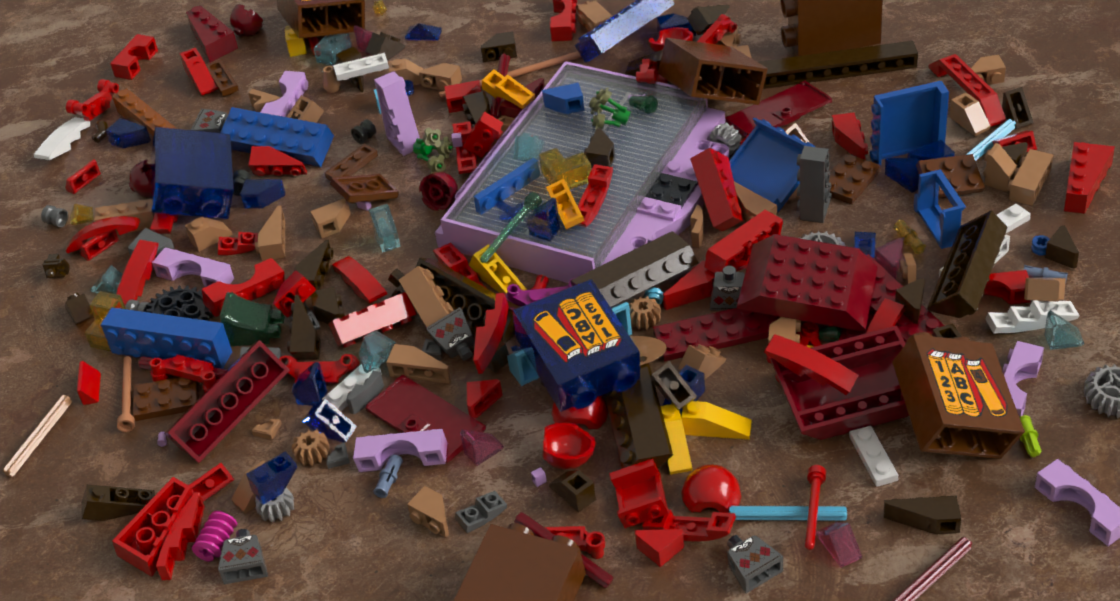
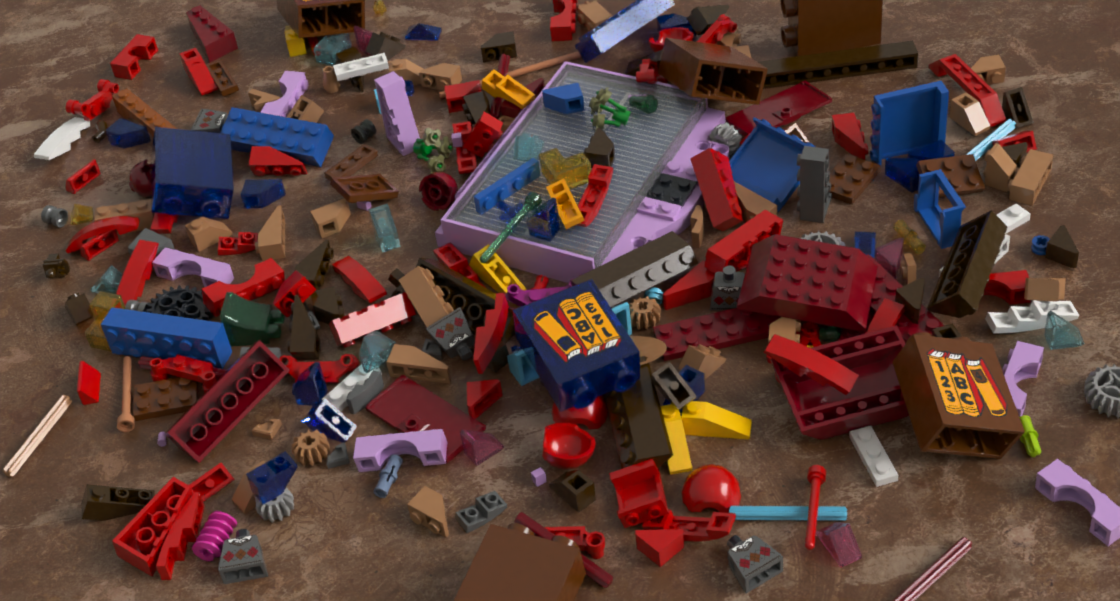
(238, 181): pearl dark grey wheel -> none
(245, 22): dark red cylinder -> none
(928, 514): dark brown slope -> none
(1034, 272): sand blue pin -> none
(1086, 172): red wedge -> none

